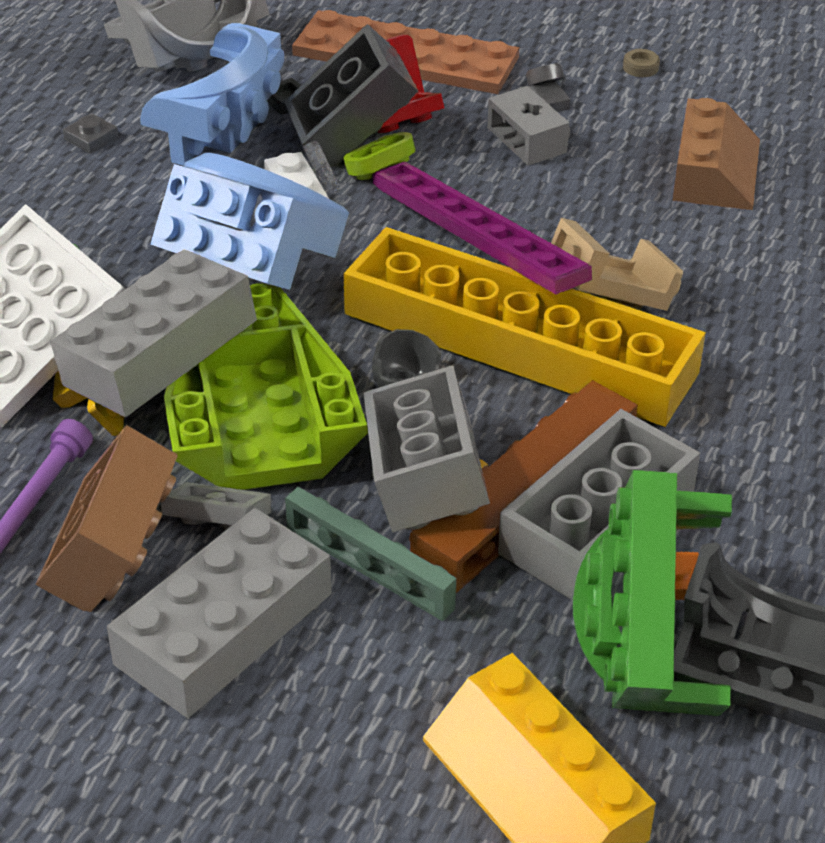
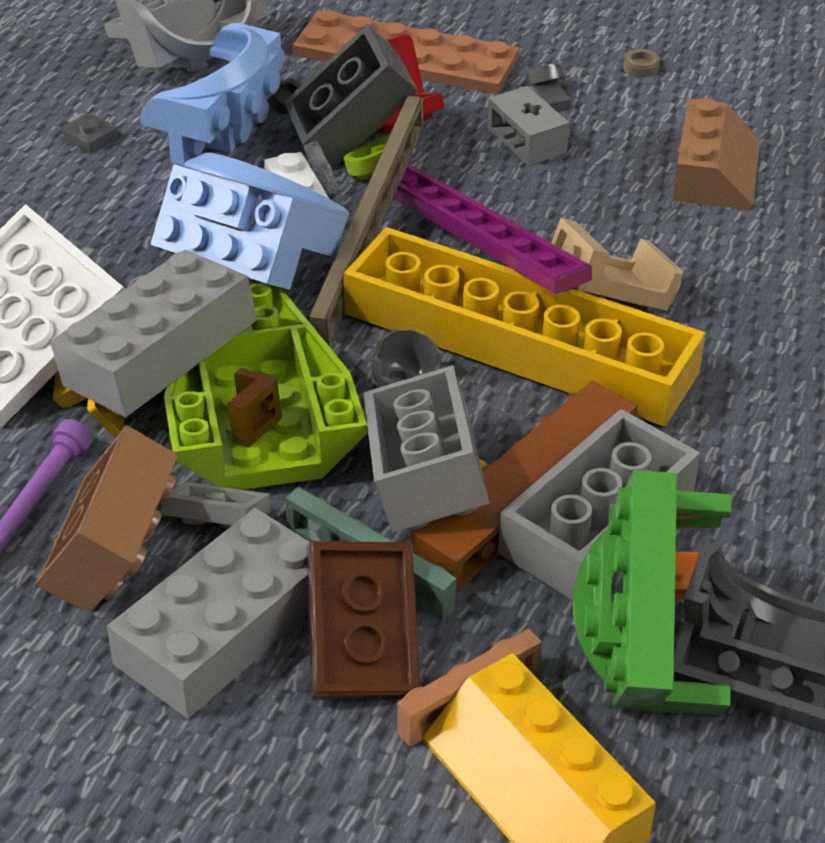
(254, 407): none -> reddish brown bracket
(362, 620): none -> reddish brown tile
(369, 215): none -> dark tan tile
(424, 704): none -> nougat plate

